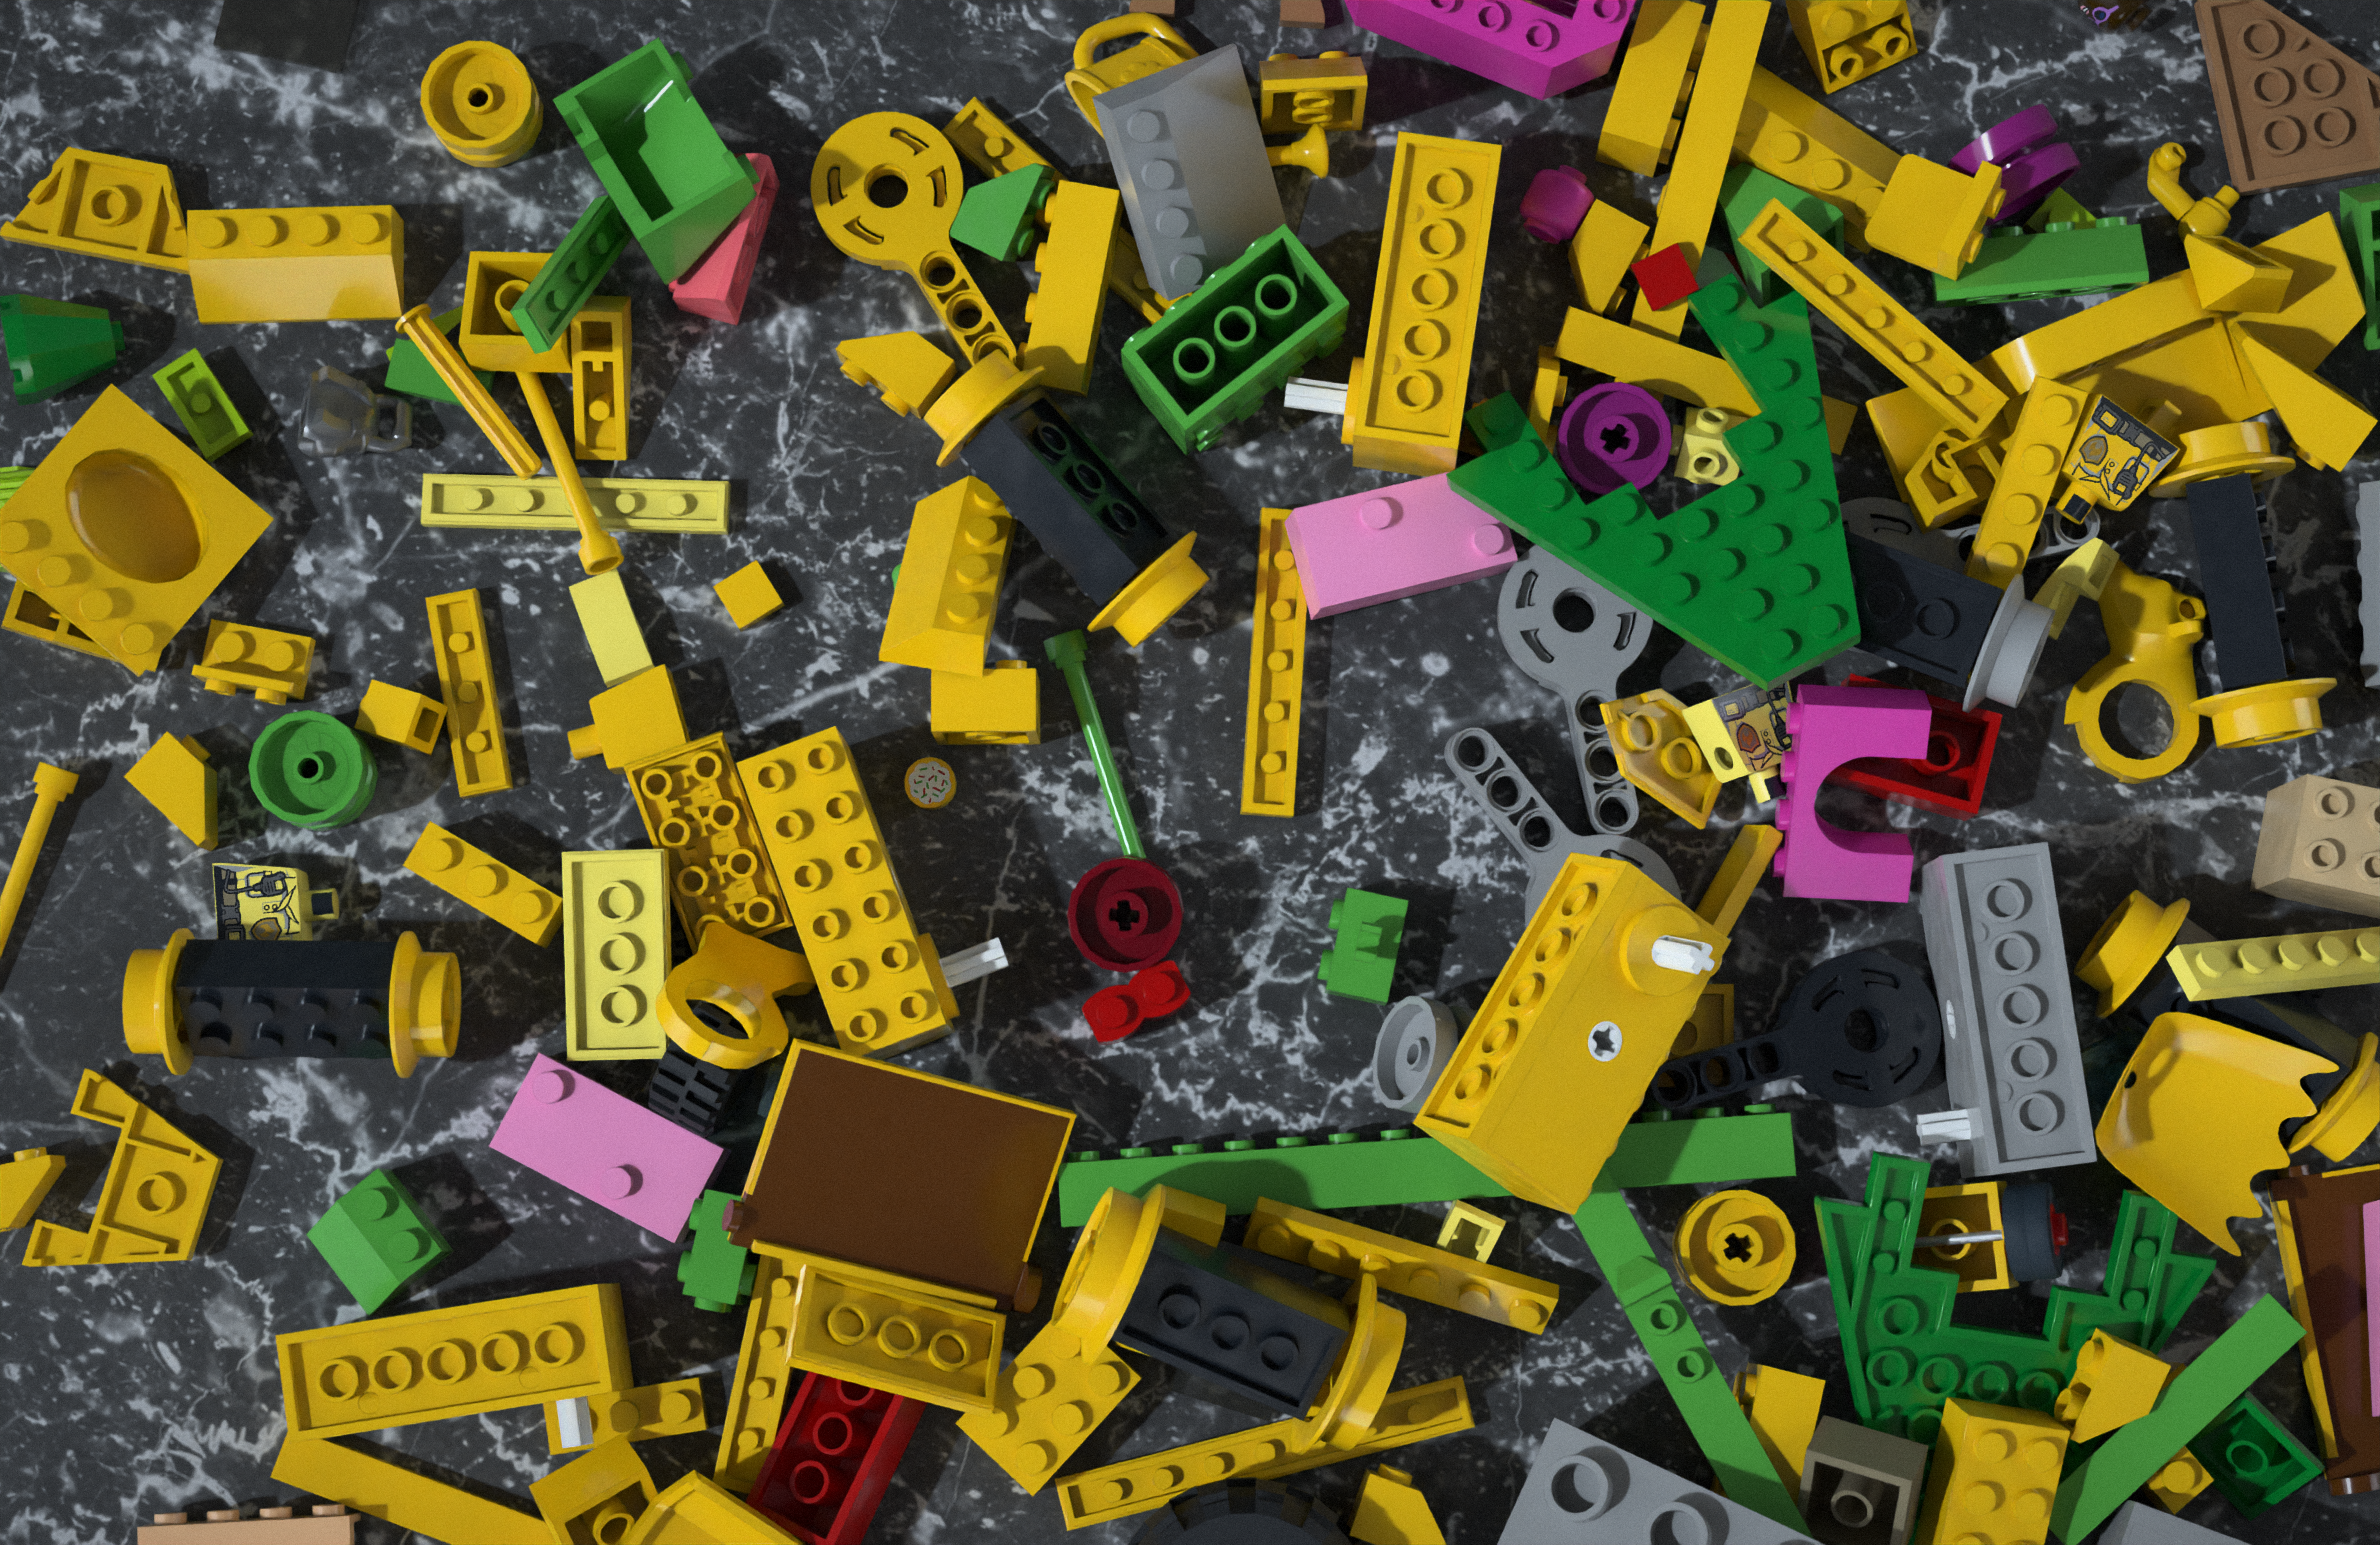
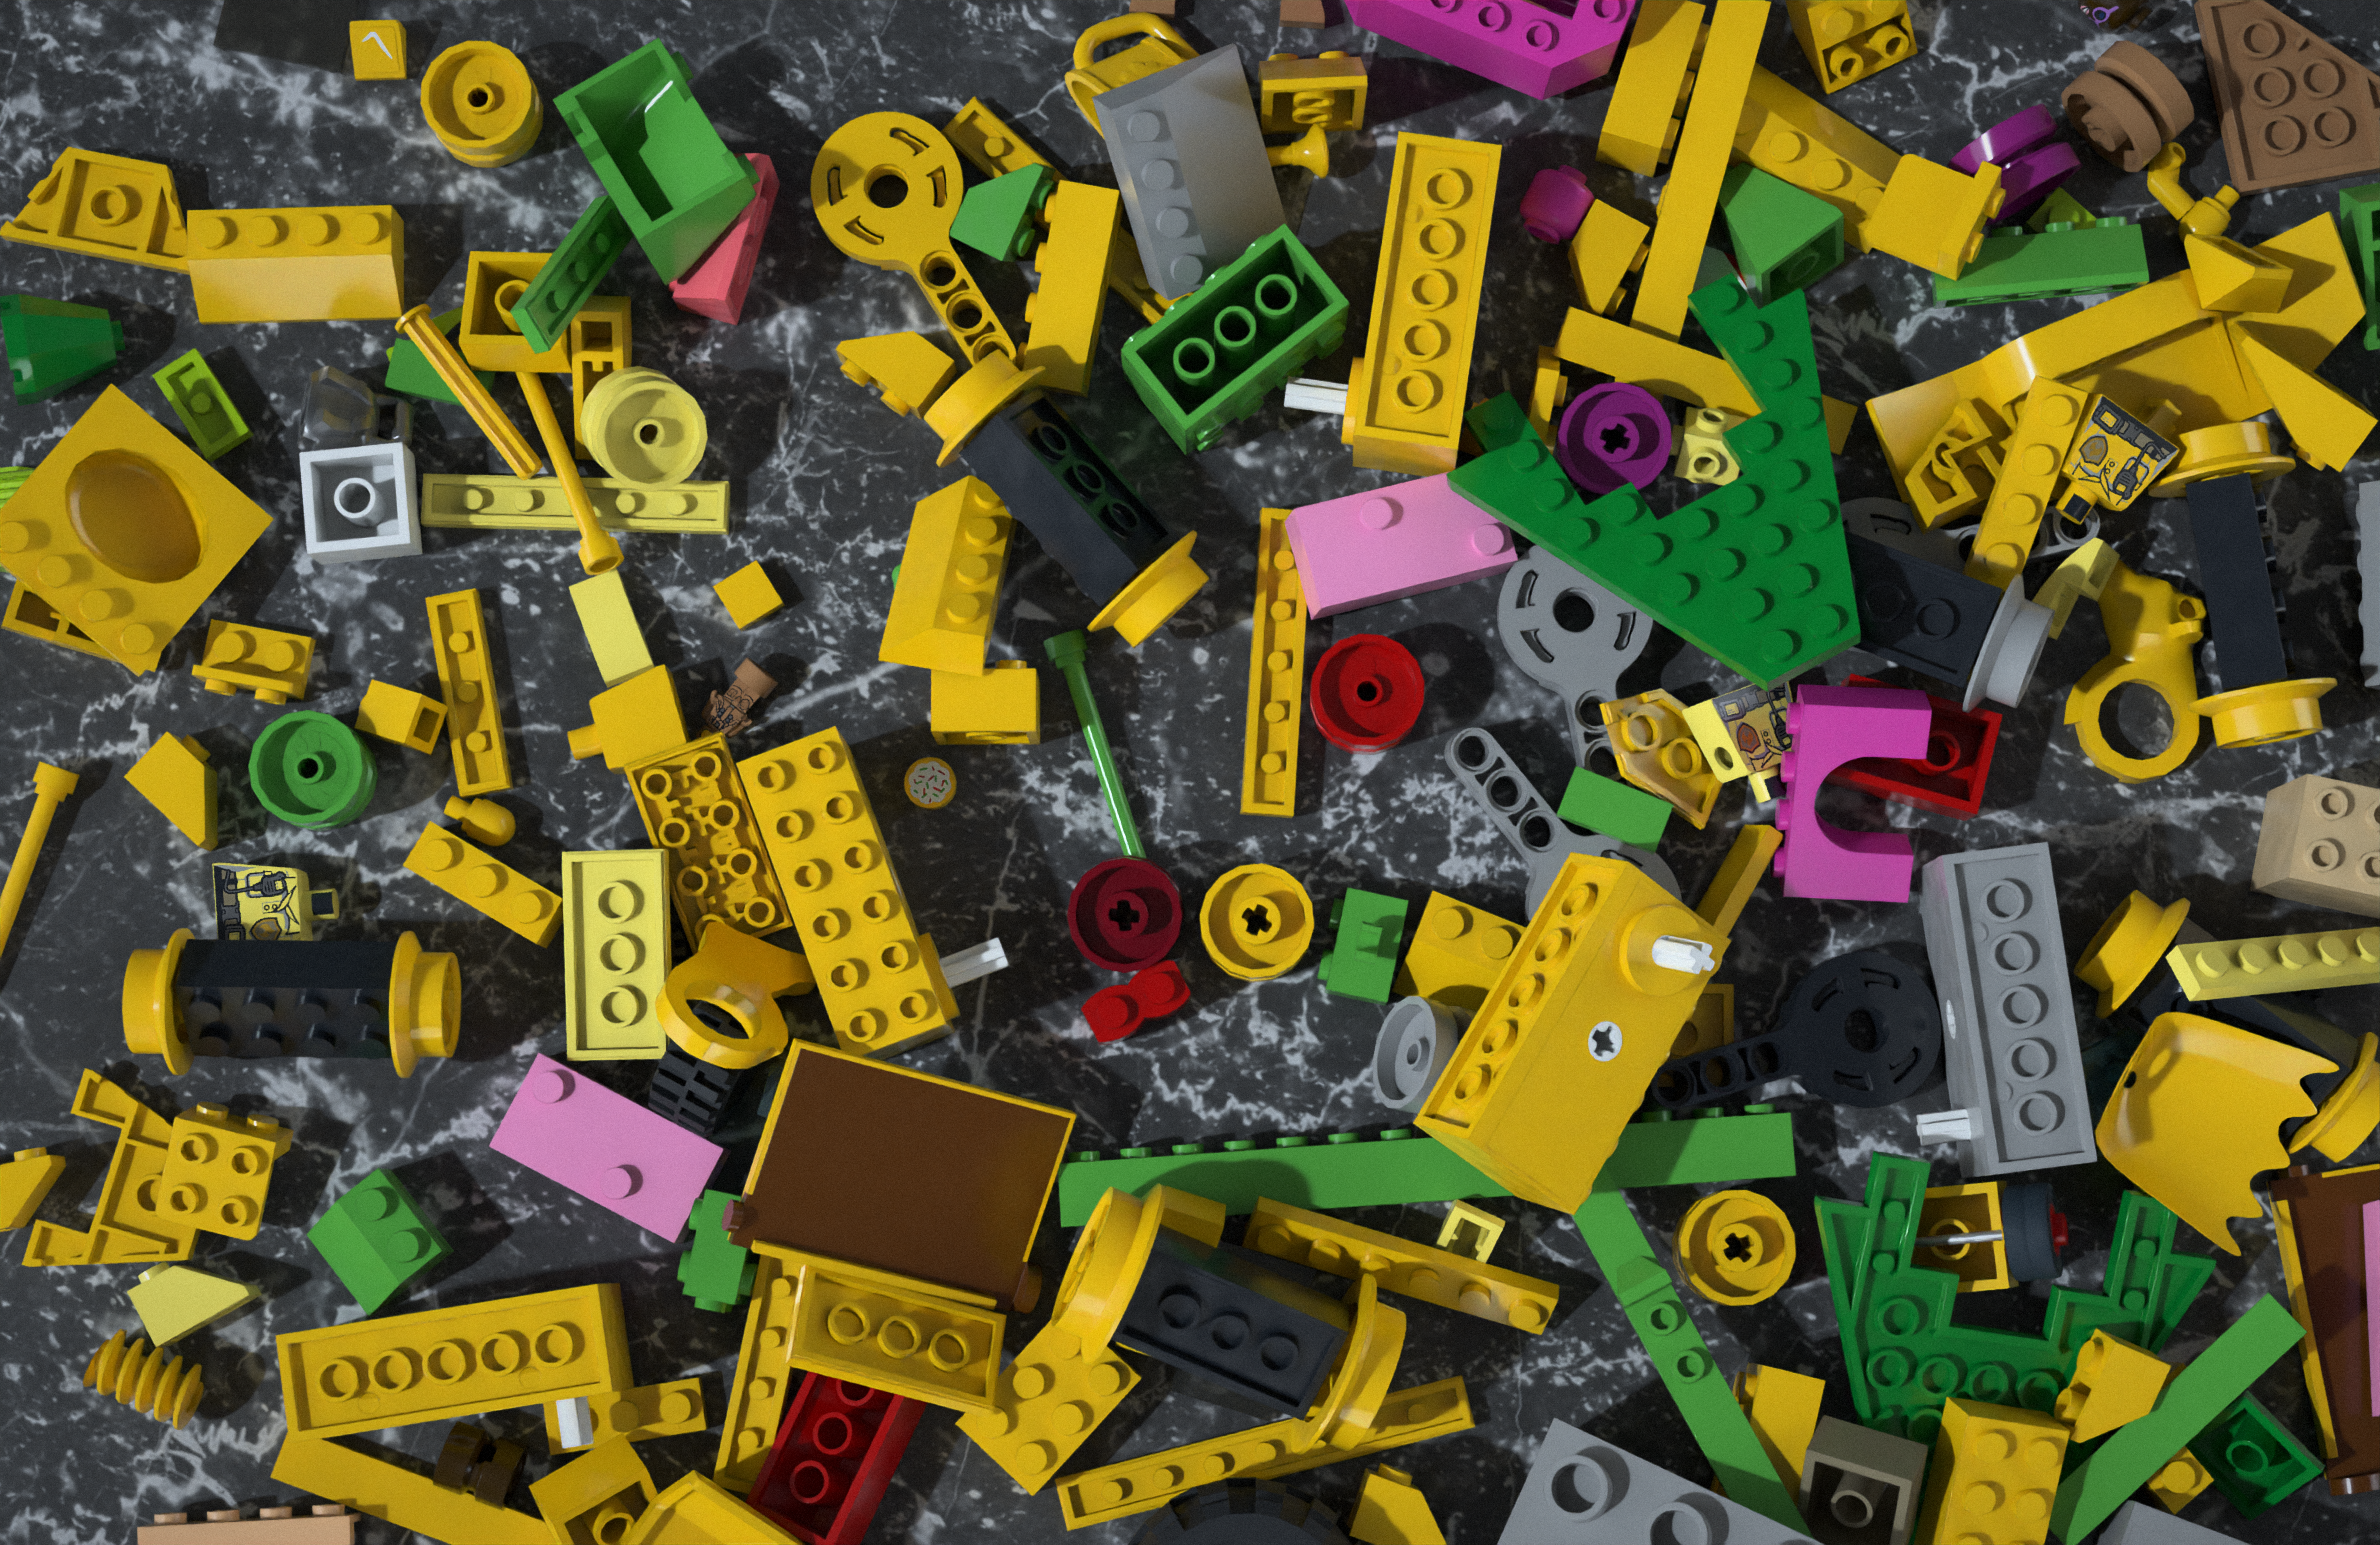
(146, 1380): none -> yellow piece
(185, 1299): none -> light yellow slope
(220, 1169): none -> yellow bracket
(360, 503): none -> white brick
(378, 50): none -> yellow slope
(480, 1465): none -> dark brown wheel
(483, 820): none -> yellow cylinder
(664, 450): none -> light yellow wheel
(729, 711): none -> medium nougat piece
(1264, 893): none -> yellow wheel
(1359, 724): none -> red wheel
(1456, 953): none -> yellow slope
(1614, 810): none -> bright green tile
(1664, 277): red tile -> none
(1873, 318): yellow plate -> none
(2127, 106): none -> medium nougat wheel

